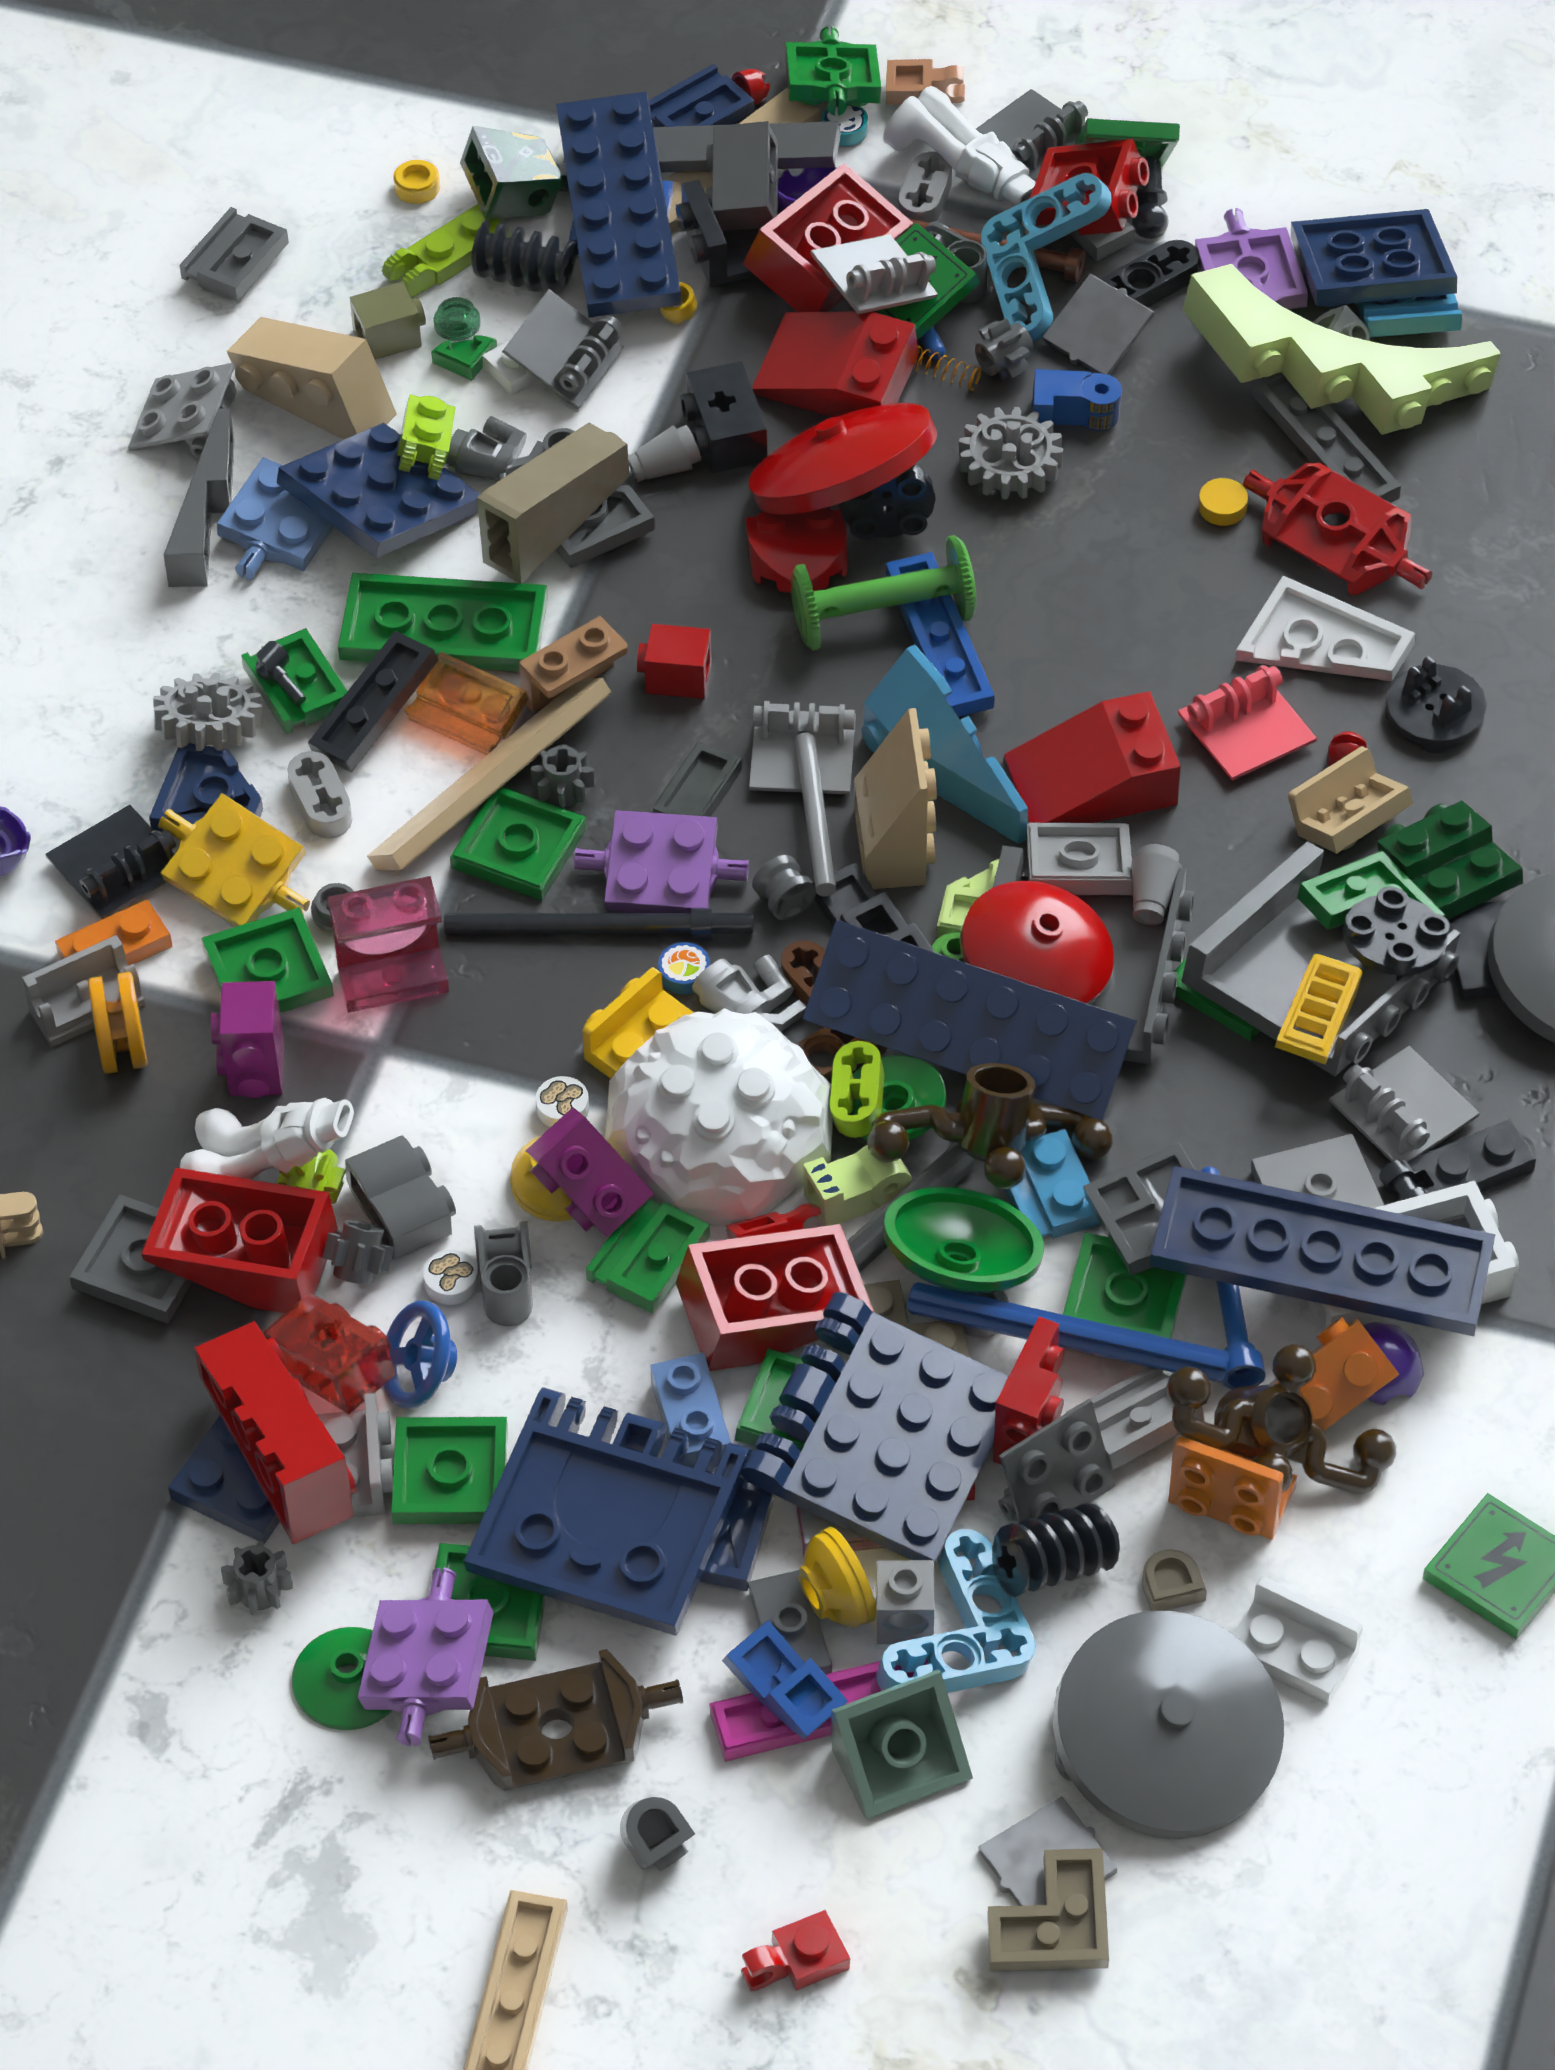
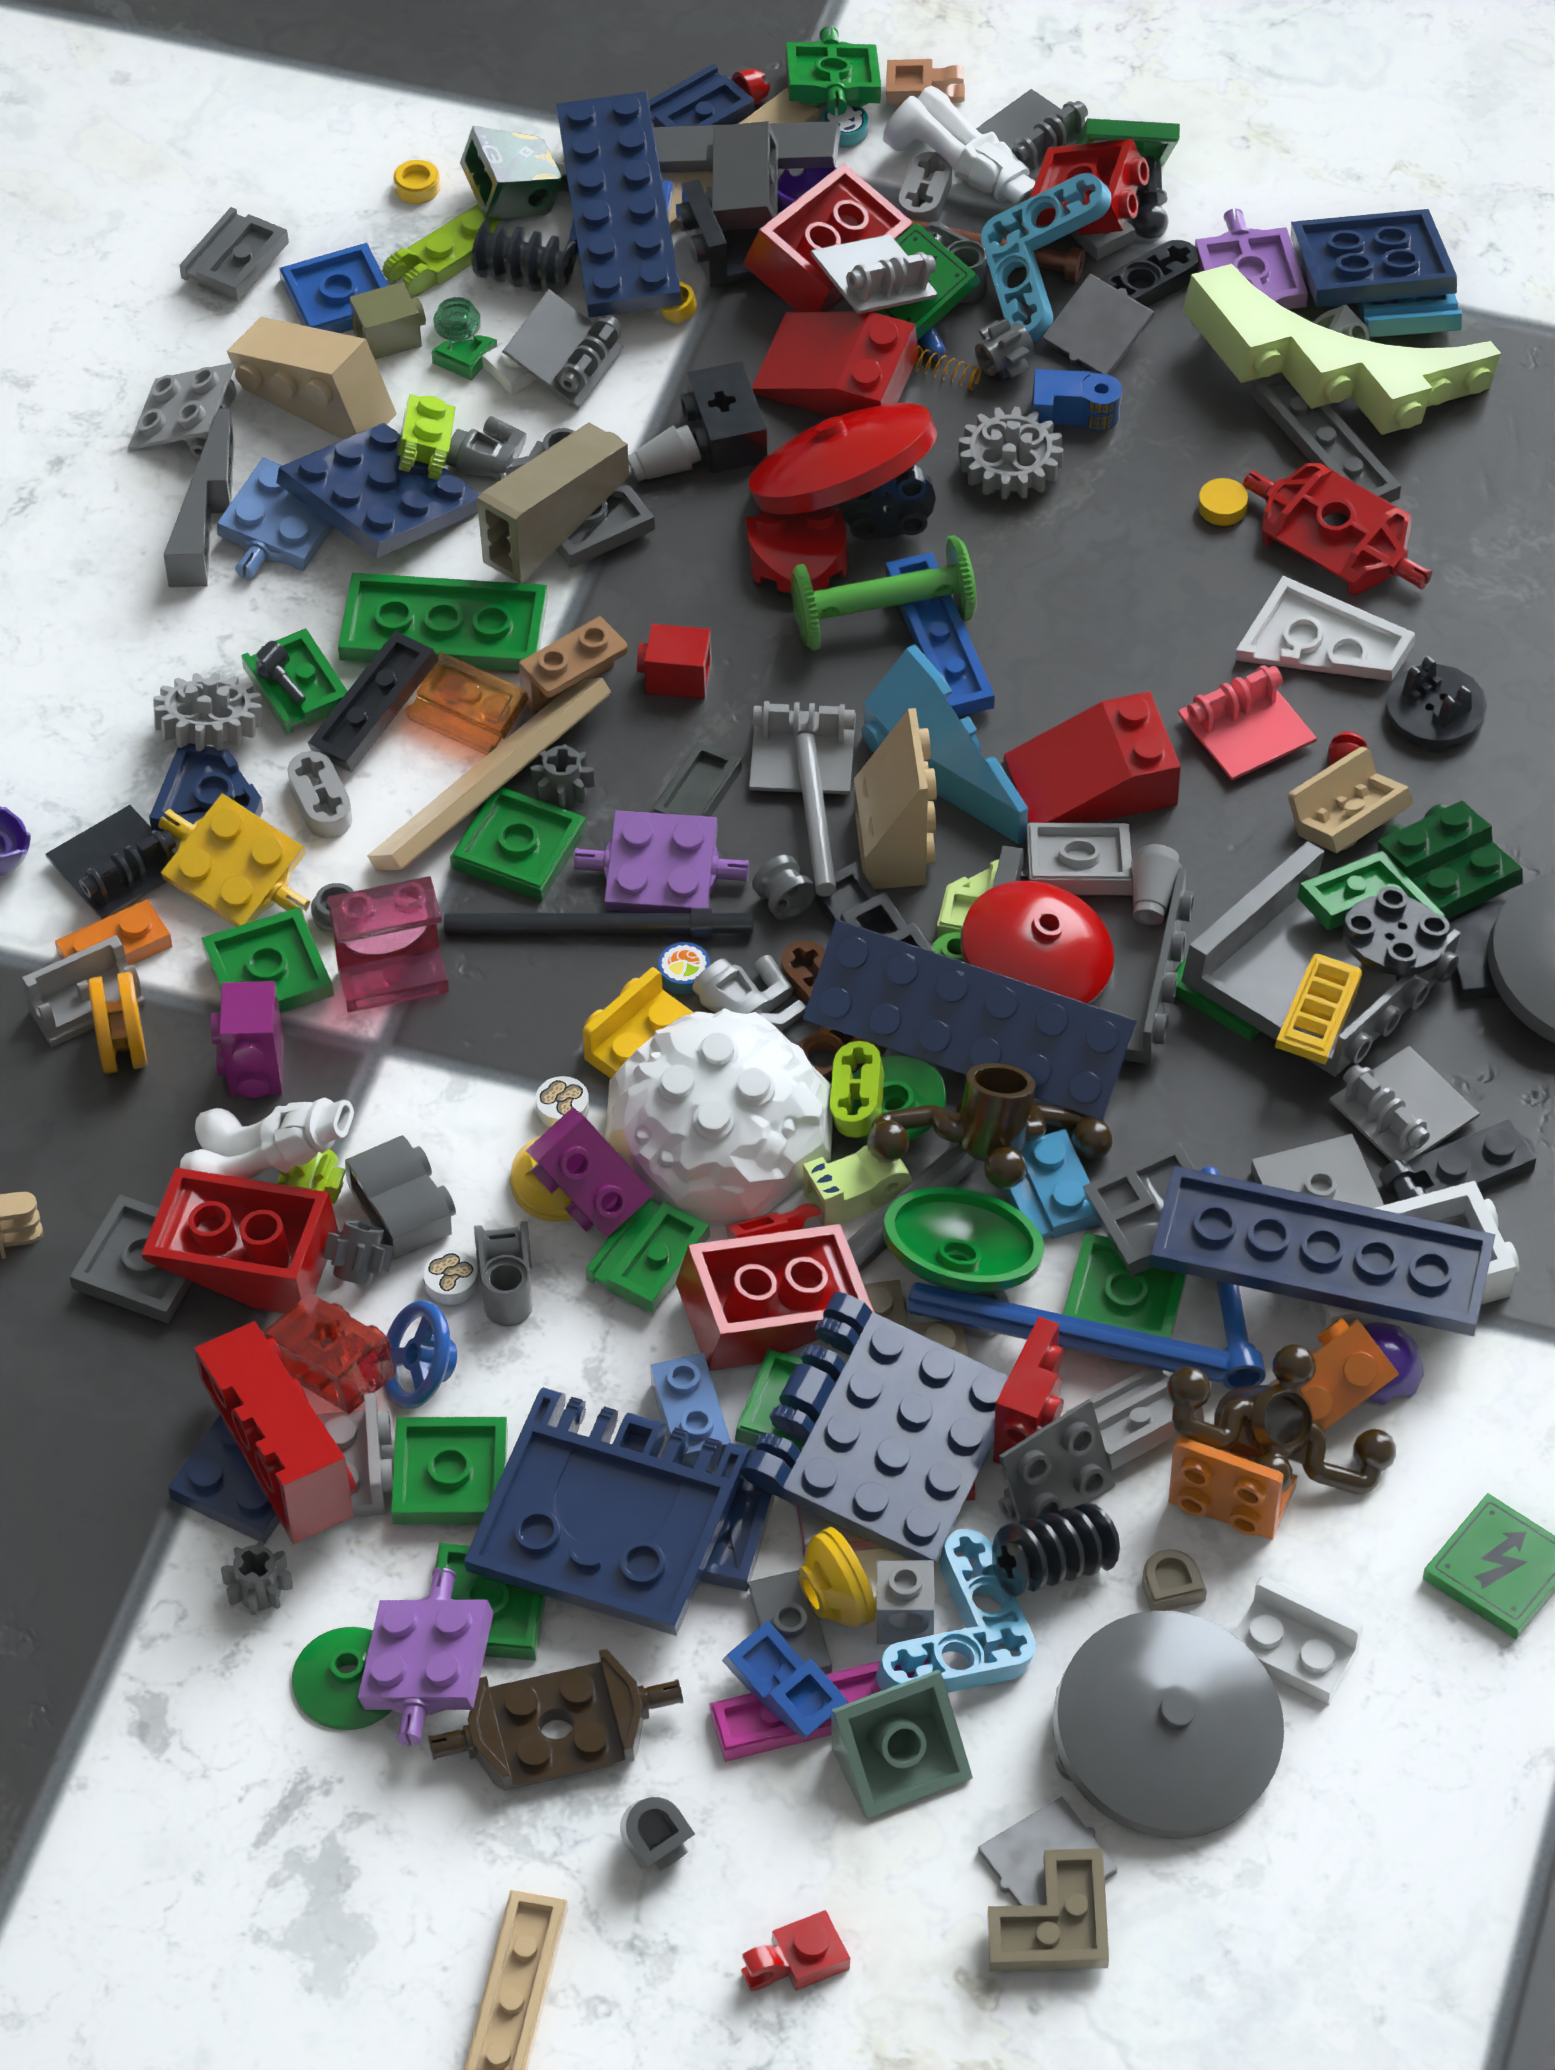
(323, 285): none -> blue tile

